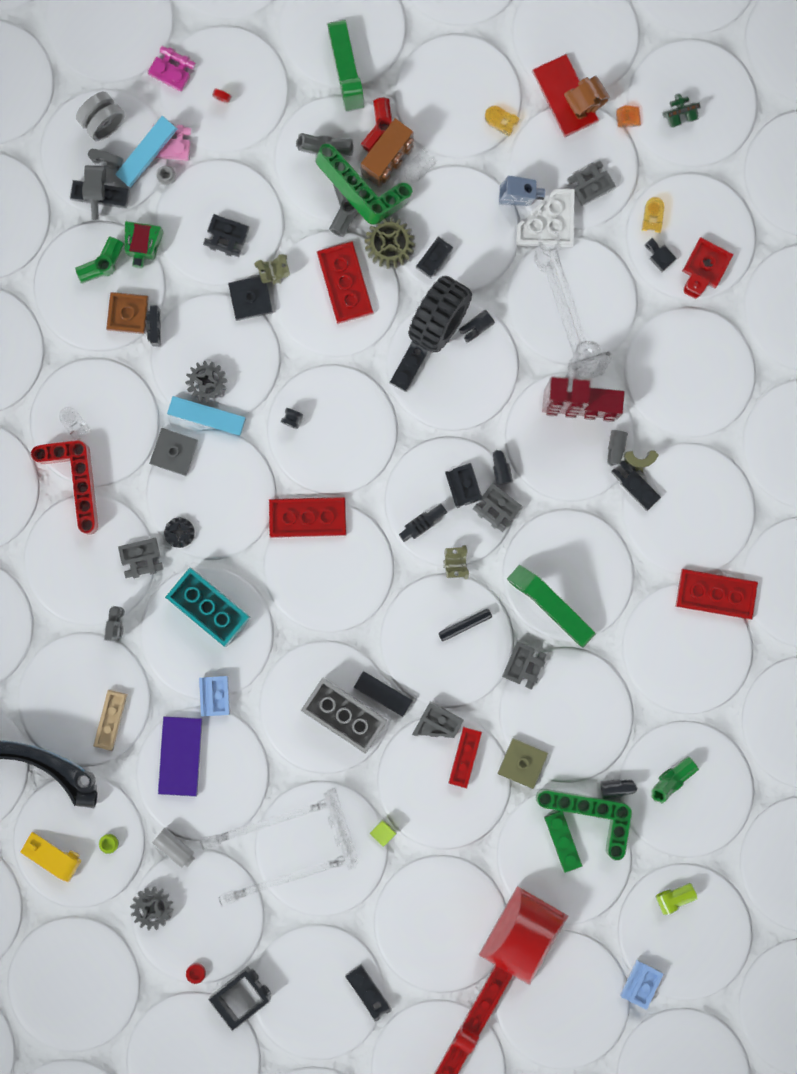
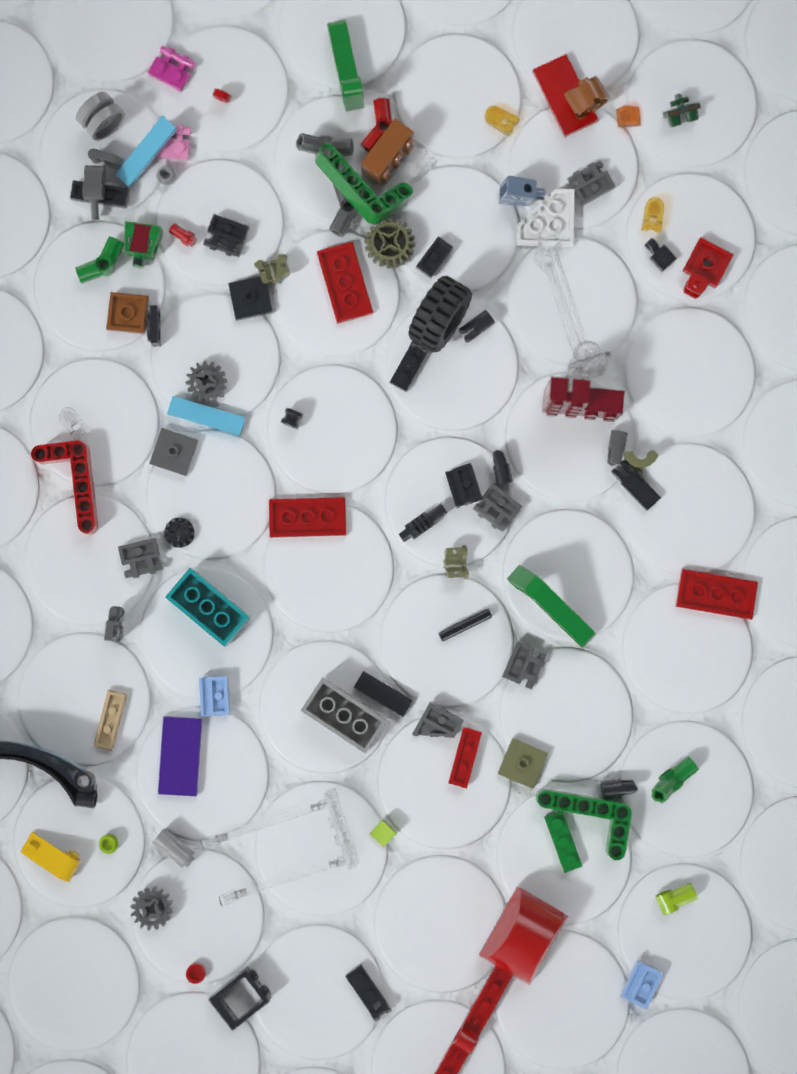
(187, 237): none -> red animal

